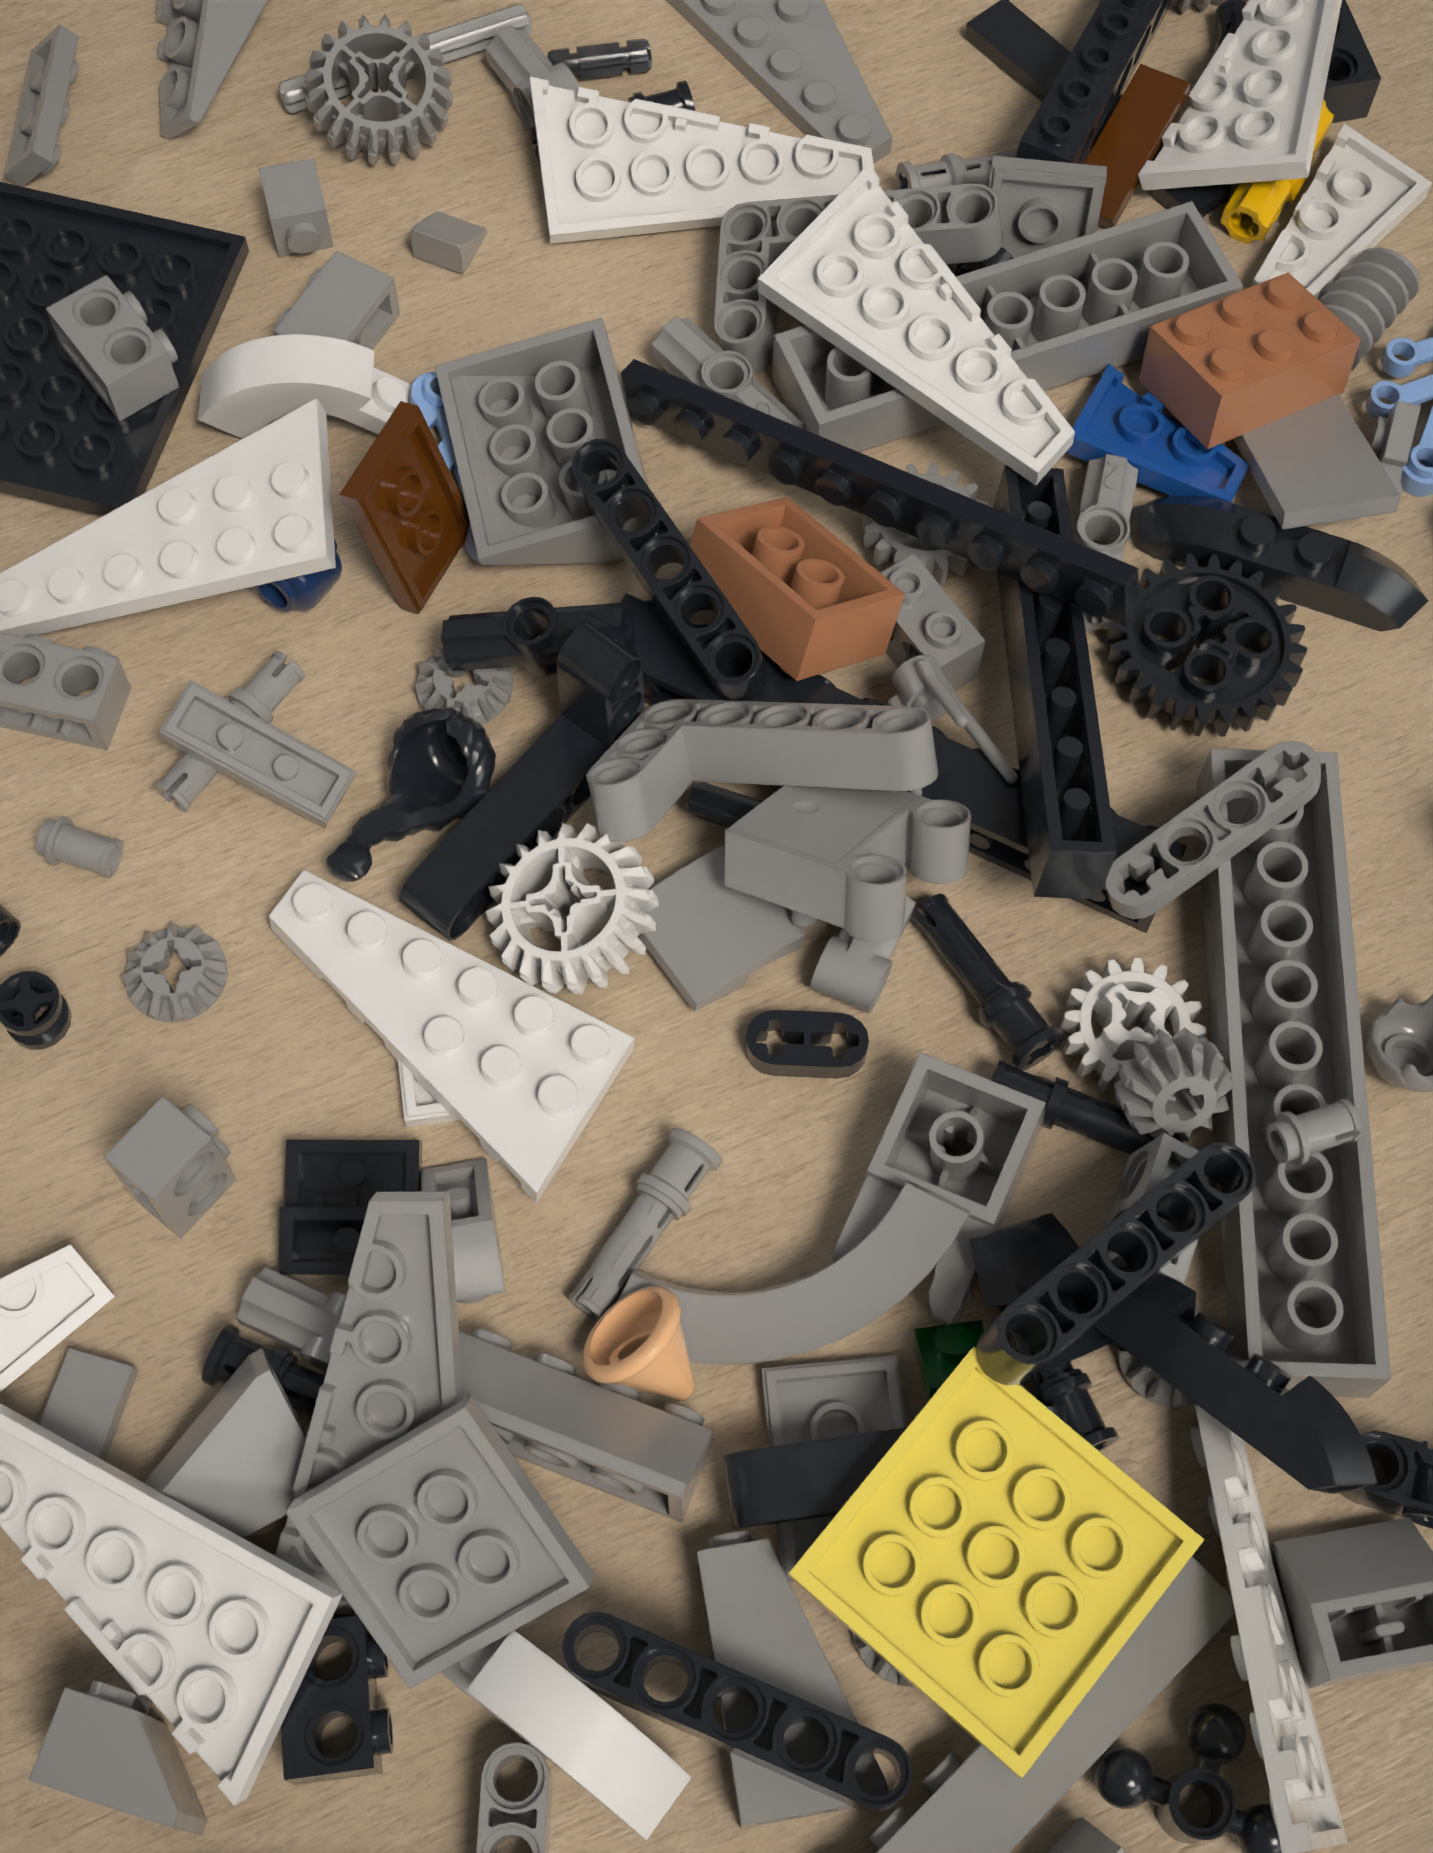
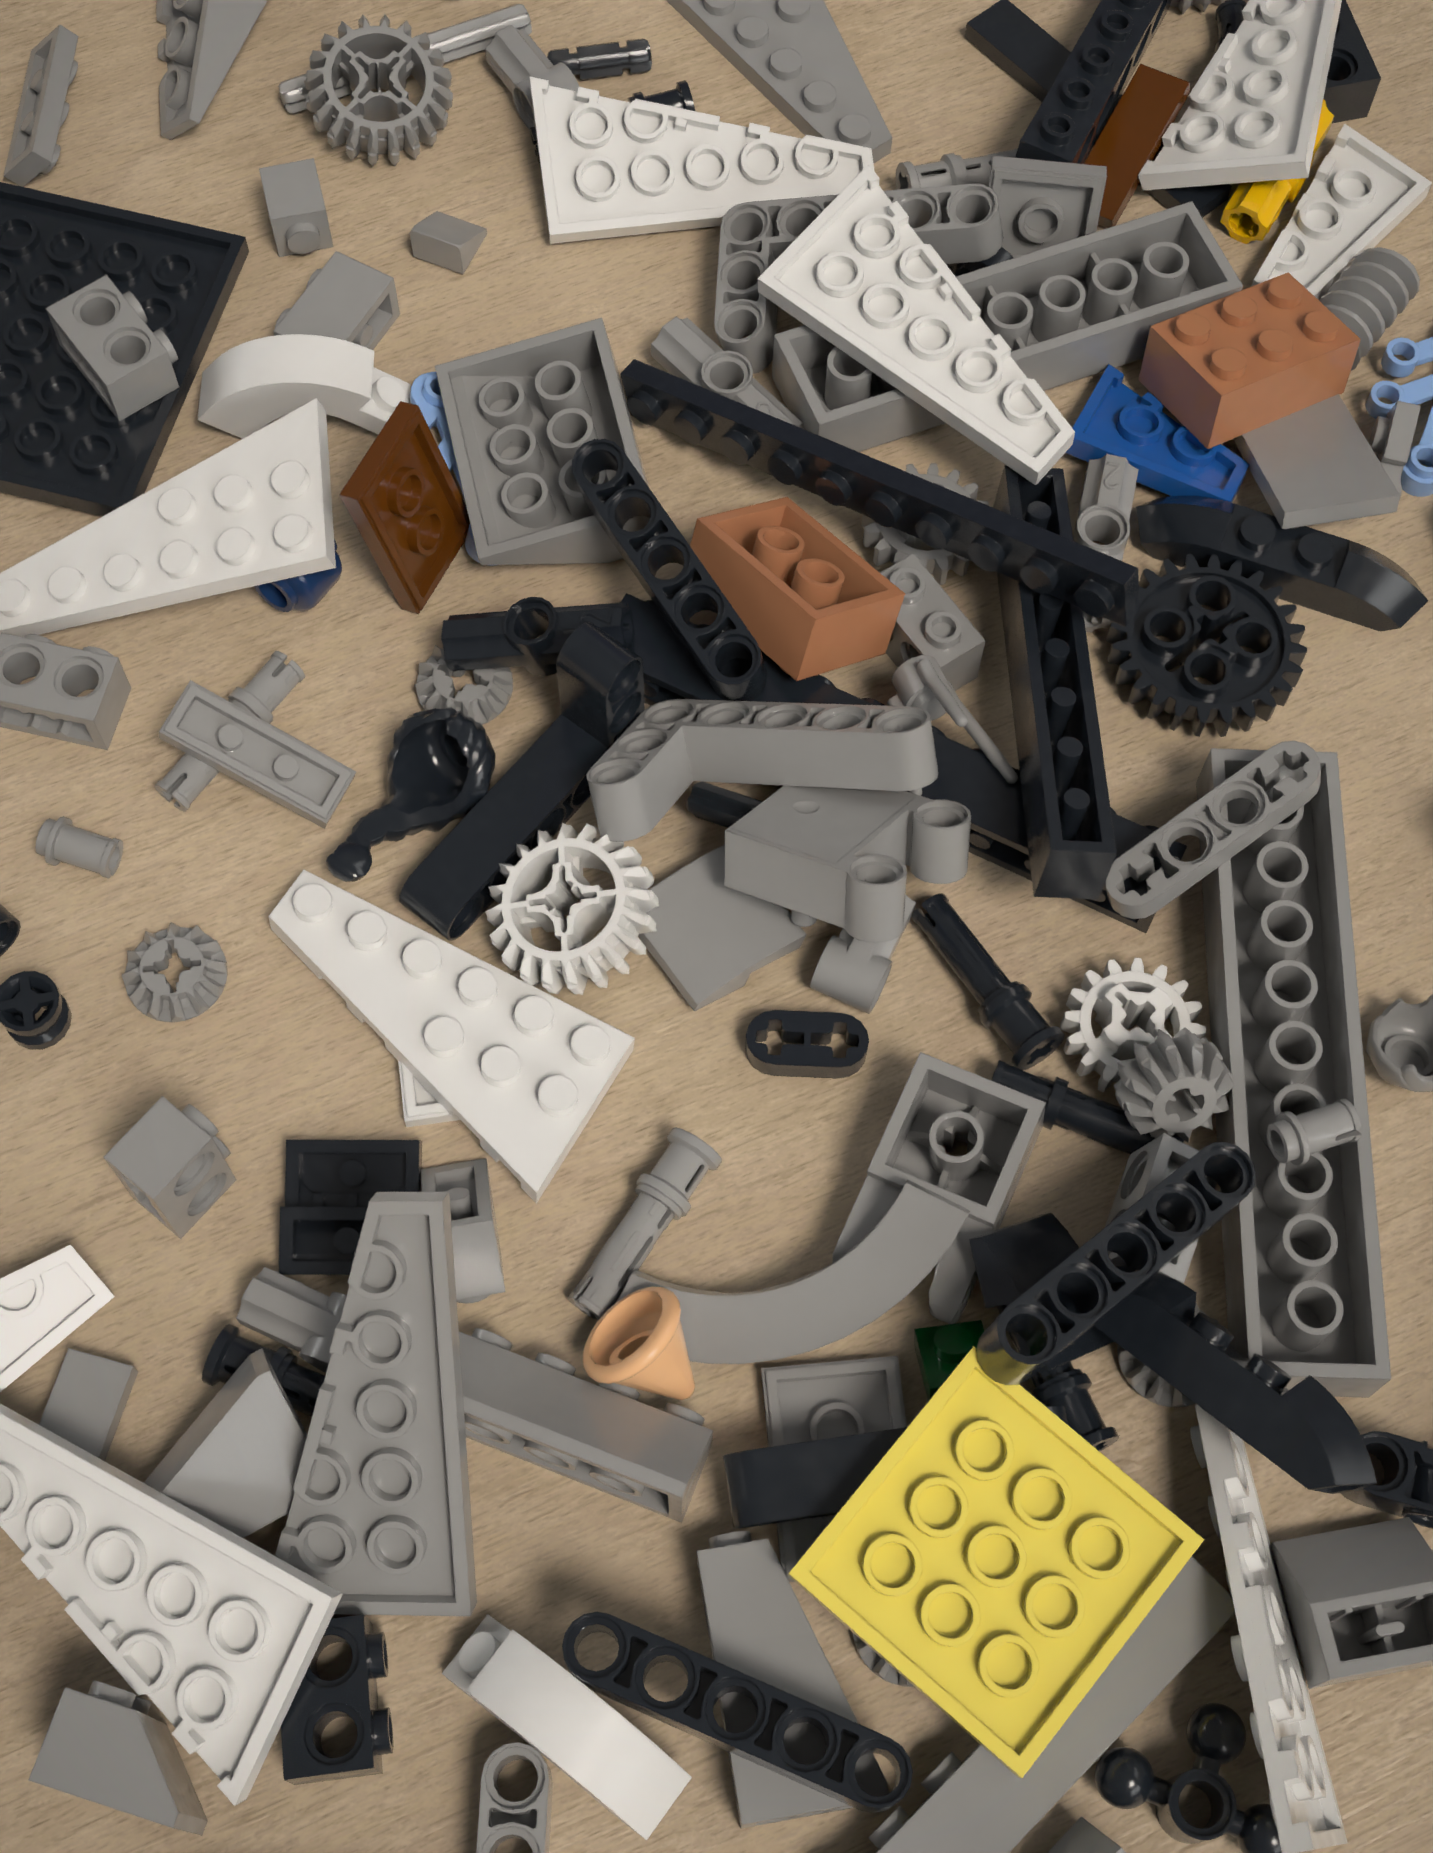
(440, 1543): light grey plate -> none

